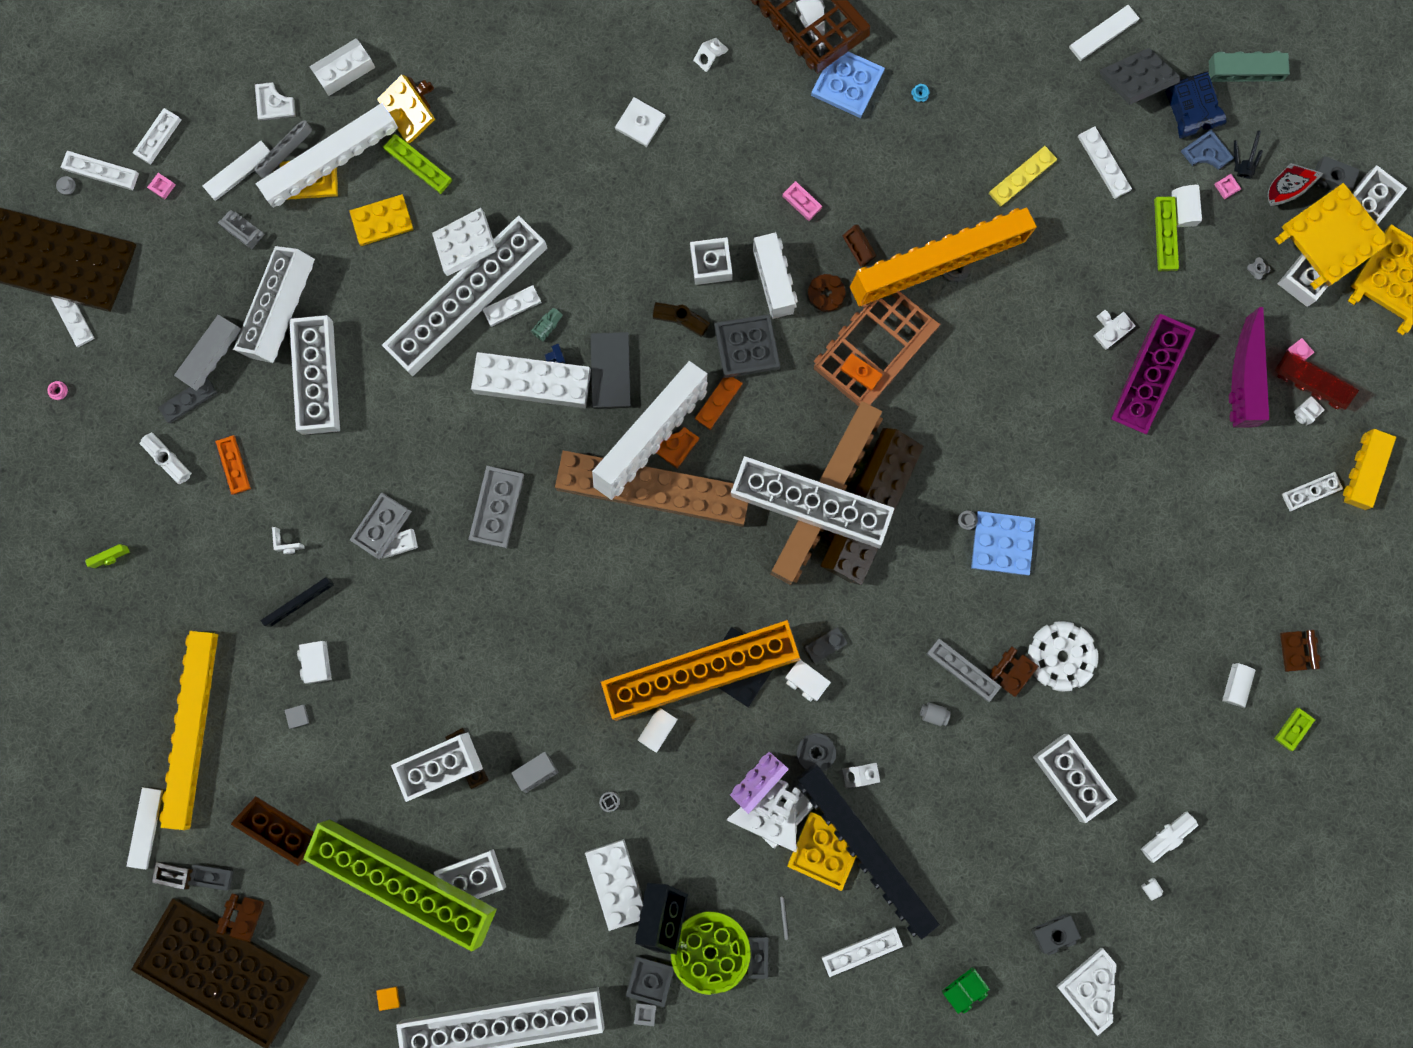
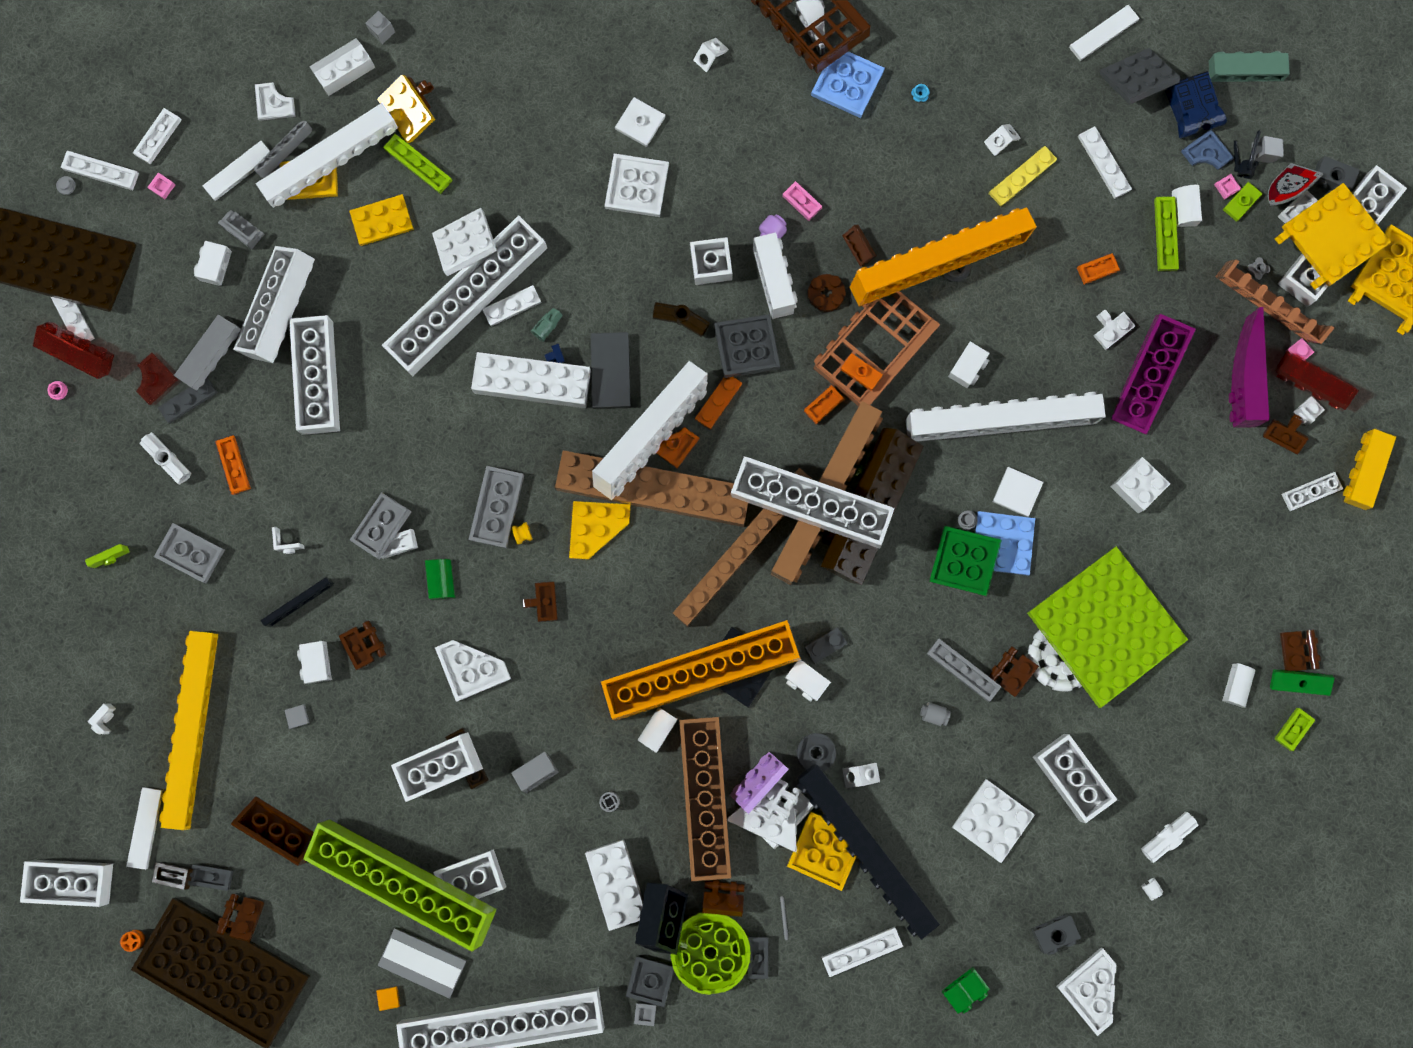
(66, 883): none -> white brick
(73, 350): none -> clear red brick
(102, 716): none -> white bracket
(128, 942): none -> orange wheel
(155, 379): none -> clear red tile
(189, 553): none -> light grey plate
(212, 263): none -> white brick
(357, 648): none -> reddish brown plate
(380, 27): none -> light grey brick
(422, 962): none -> tile
(439, 579): none -> green brick
(470, 669): none -> white plate
(522, 533): none -> yellow wheel
(544, 601): none -> reddish brown plate
(595, 526): none -> yellow plate
(636, 185): none -> white plate
(705, 799): none -> medium nougat brick
(723, 903): none -> reddish brown plate
(728, 563): none -> medium nougat brick
(773, 224): none -> lavender head
(823, 404): none -> orange plate
(965, 561): none -> green plate
(969, 364): none -> white brick
(993, 821): none -> white plate
(1001, 138): none -> white bracket
(1005, 417): none -> white brick
(1017, 492): none -> white tile
(1098, 268): none -> orange plate
(1107, 627): none -> lime plate
(1140, 485): none -> white brick
(1242, 201): none -> lime plate
(1269, 149): none -> light grey brick
(1272, 304): none -> nougat window
(1286, 434): none -> reddish brown plate
(1297, 206): none -> white plate
(1312, 683): none -> green tile

